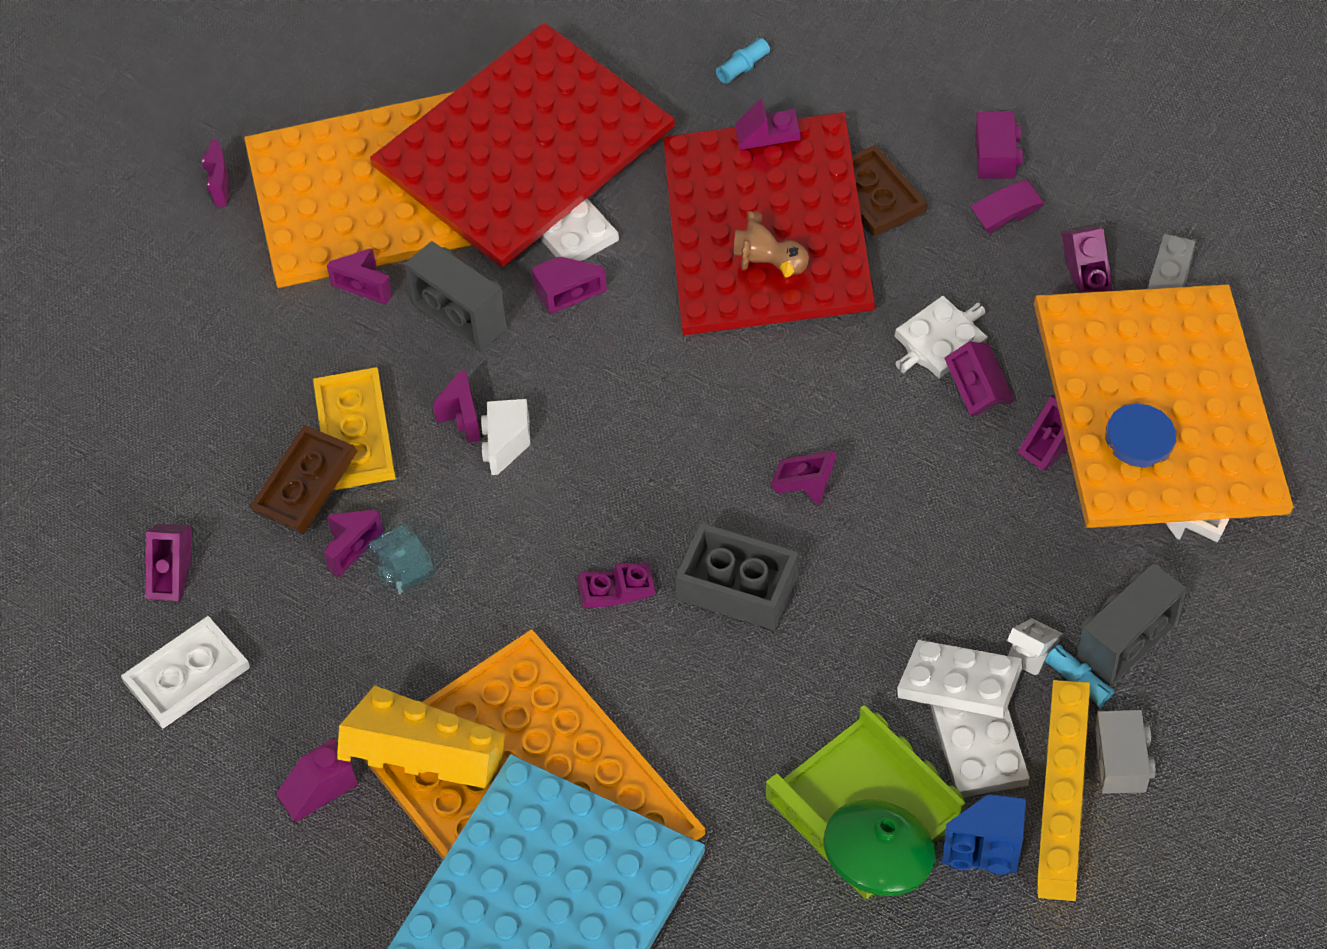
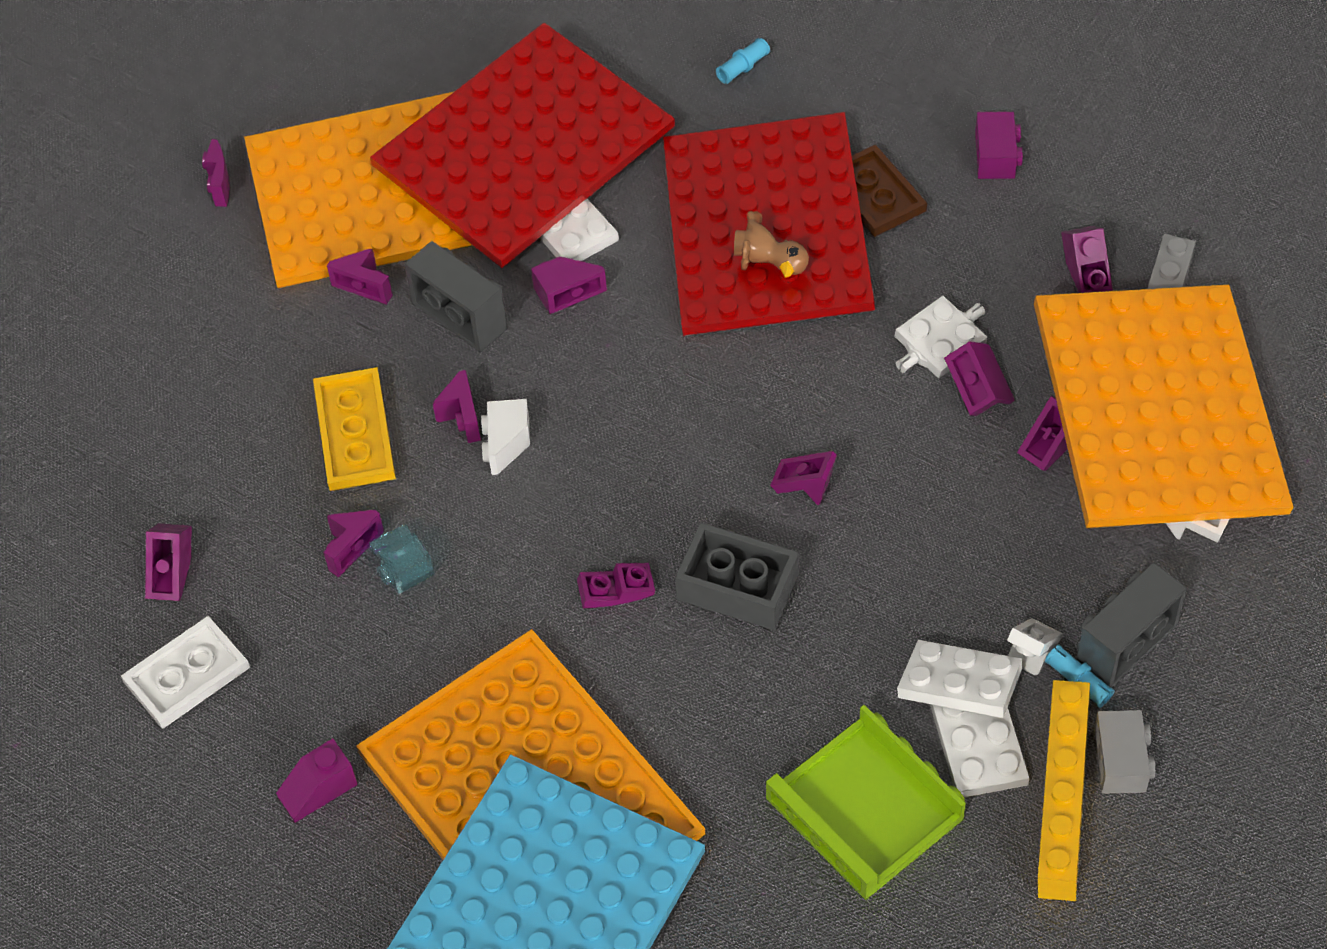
(303, 479): reddish brown plate -> none
(420, 738): yellow wedge -> none
(764, 129): magenta slope -> none
(879, 847): green dish -> none
(986, 835): blue slope -> none
(1007, 203): magenta slope -> none
(1140, 435): blue tile -> none

